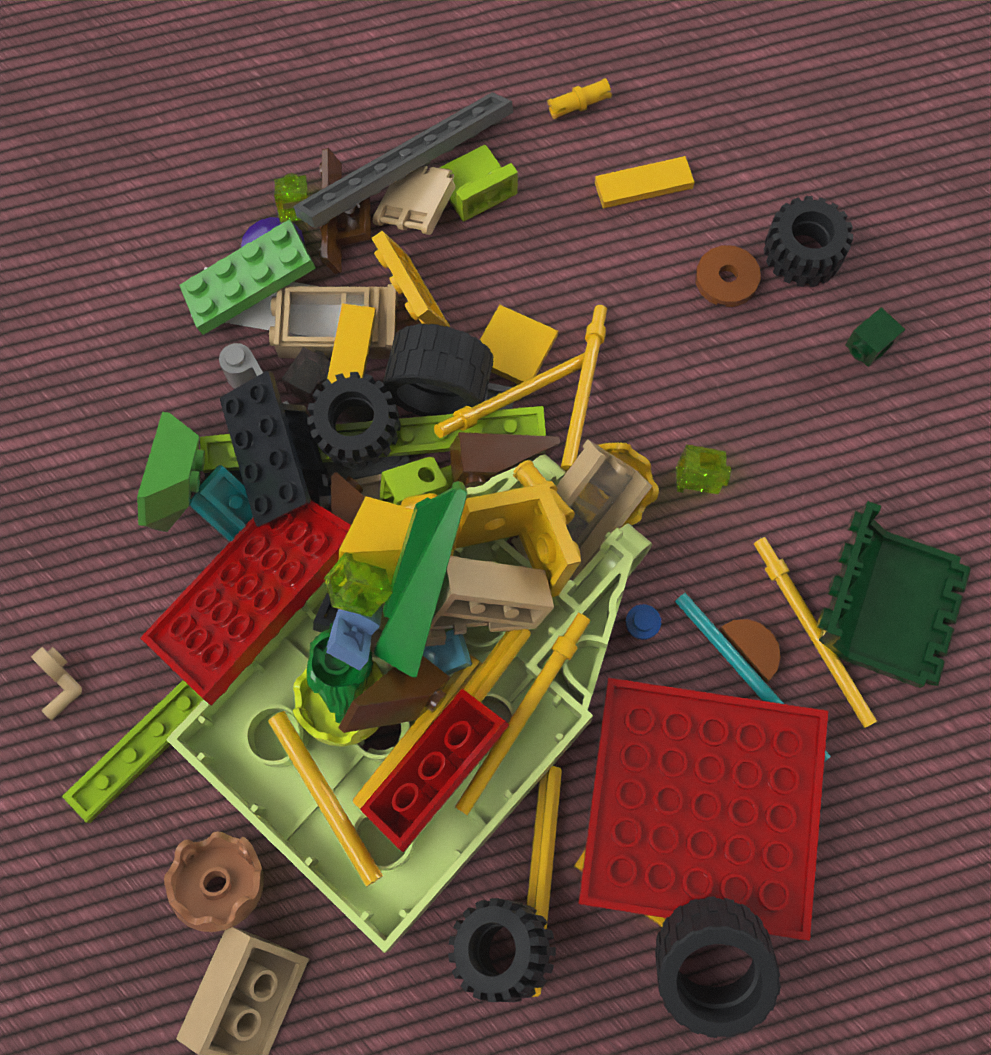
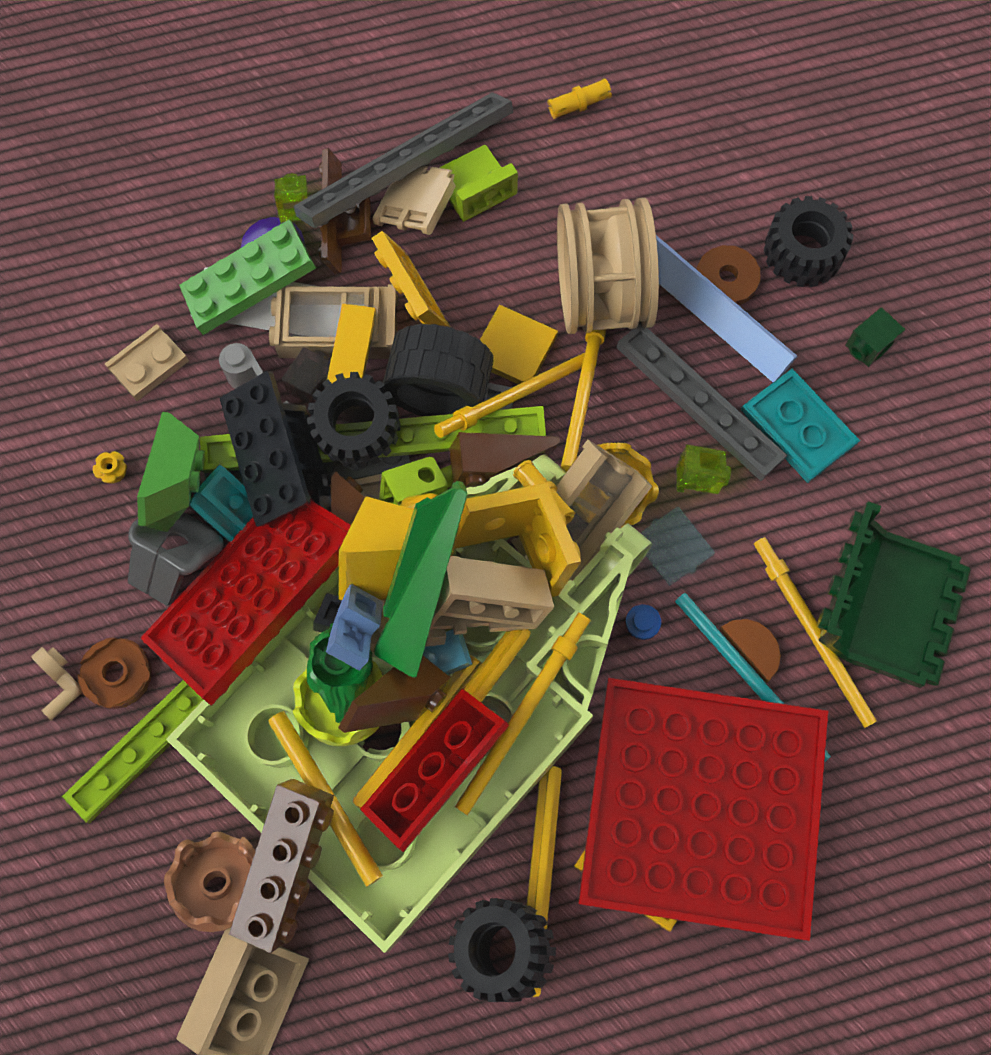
(111, 475): none -> yellow plate
(126, 690): none -> dark orange tile
(147, 362): none -> tan plate
(162, 570): none -> dark grey piece
(282, 865): none -> brick
(357, 586): clear neon green brick -> none
(608, 266): none -> tan wheel
(644, 182): yellow tile -> none
(676, 546): none -> clear light blue piece
(701, 402): none -> dark grey plate
(722, 314): none -> light blue tile
(727, 1008): black tyre -> none
(800, 425): none -> teal tile

